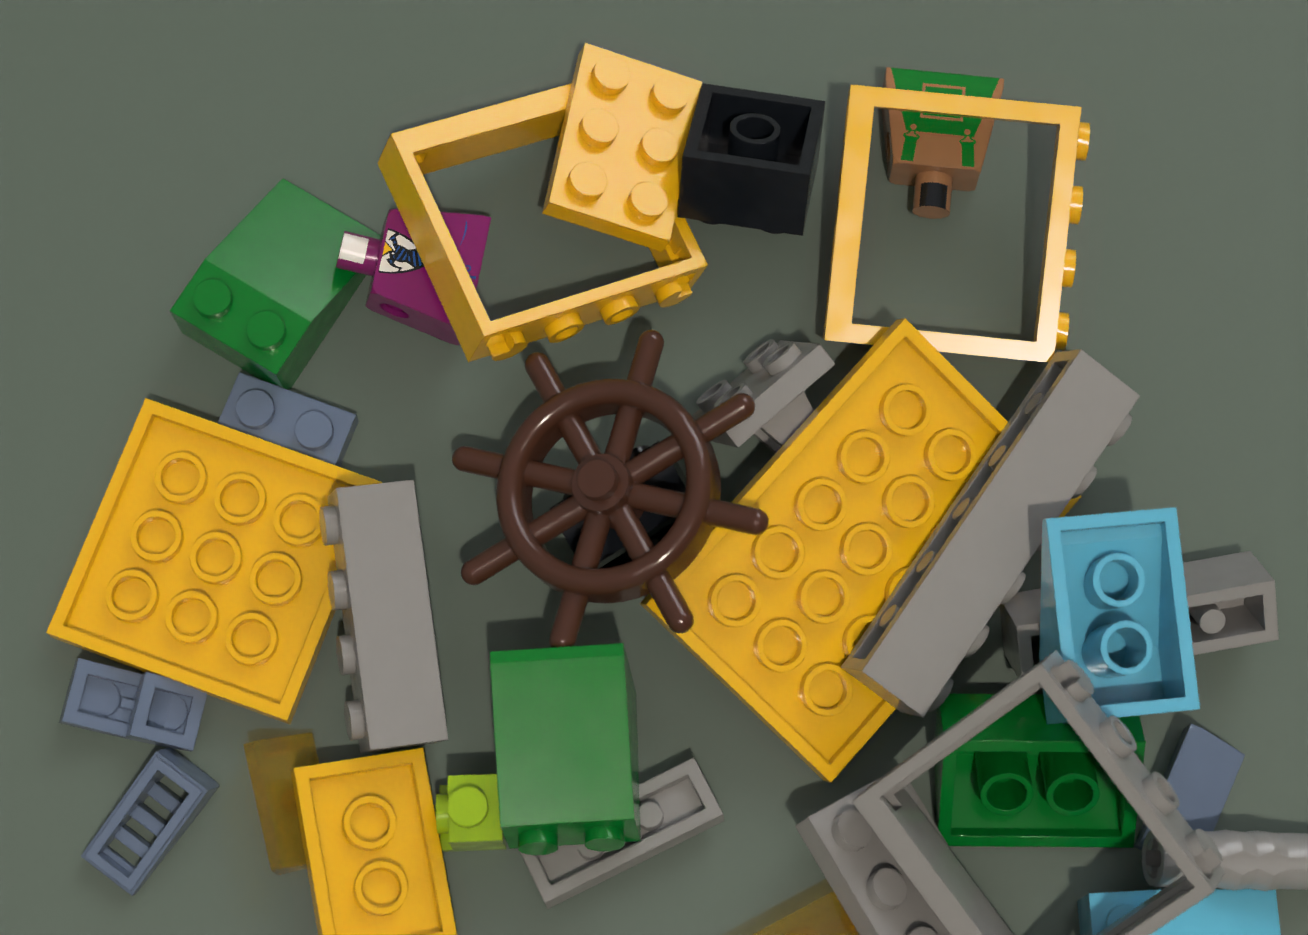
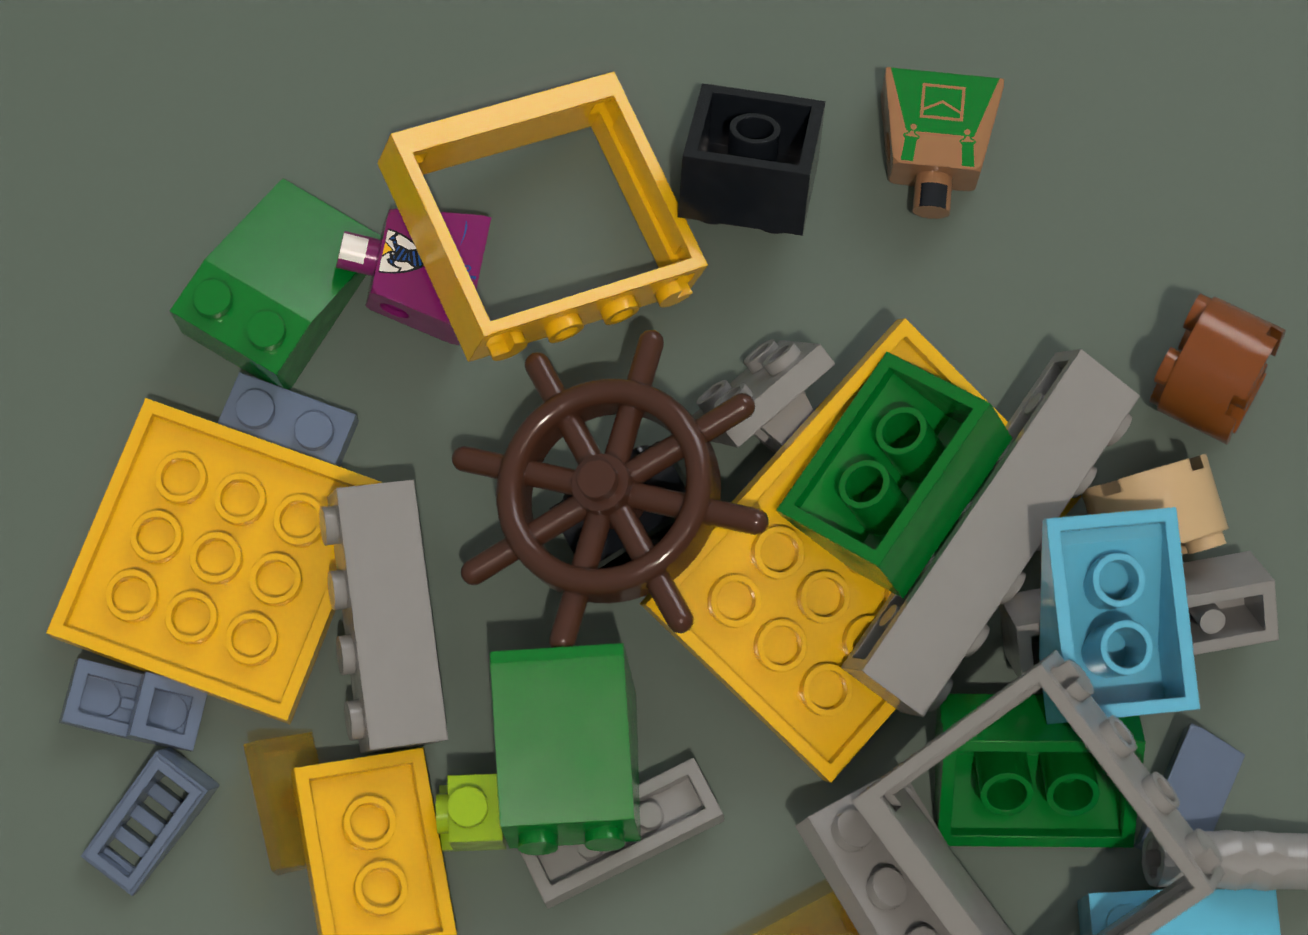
(622, 148): yellow plate -> none
(896, 473): none -> green slope
(1063, 209): yellow window -> none
(1181, 485): none -> tan brick
(1217, 368): none -> dark orange brick

